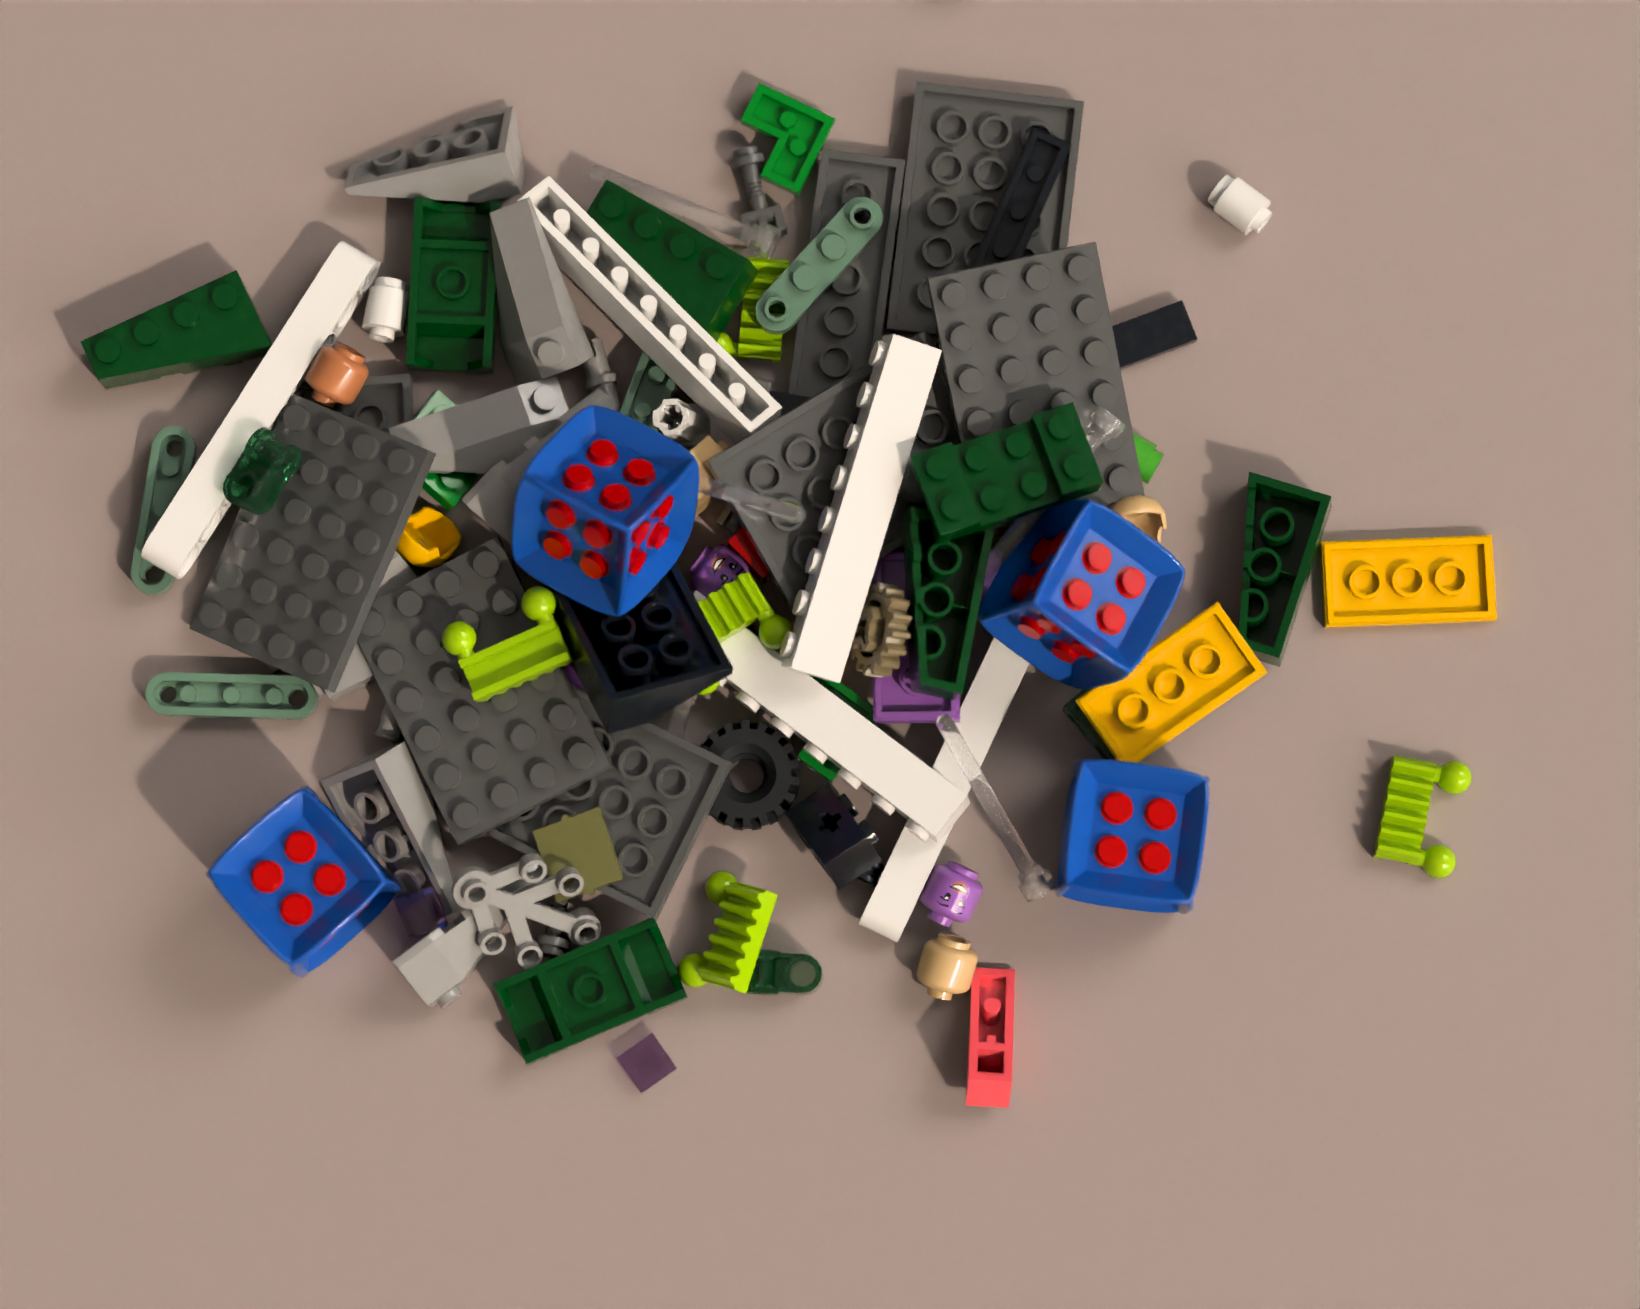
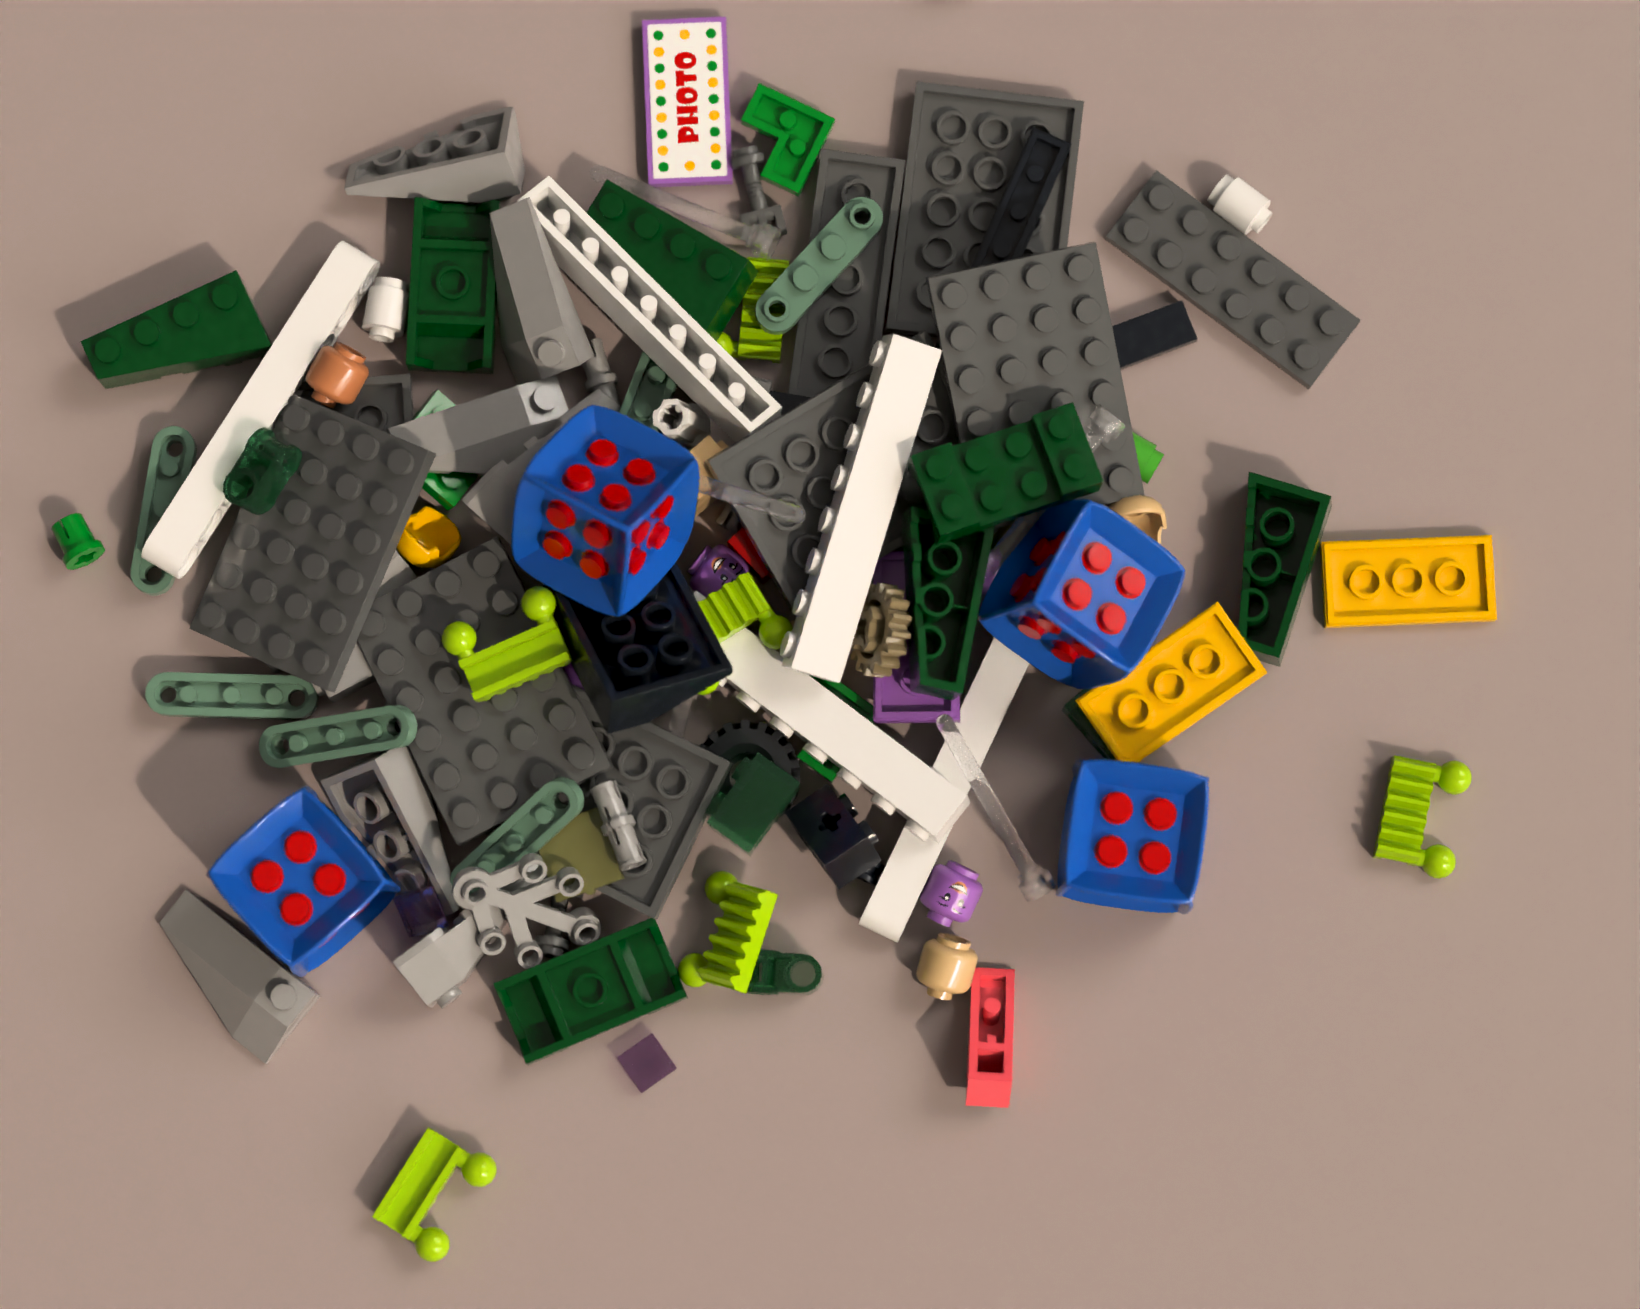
(77, 541): none -> green bush
(243, 983): none -> light grey wedge
(338, 736): none -> sand green plate
(421, 1183): none -> lime gear
(527, 828): none -> sand green plate
(618, 825): none -> light grey pin
(687, 102): none -> tile
(752, 803): none -> clear green brick
(1232, 279): none -> dark grey plate

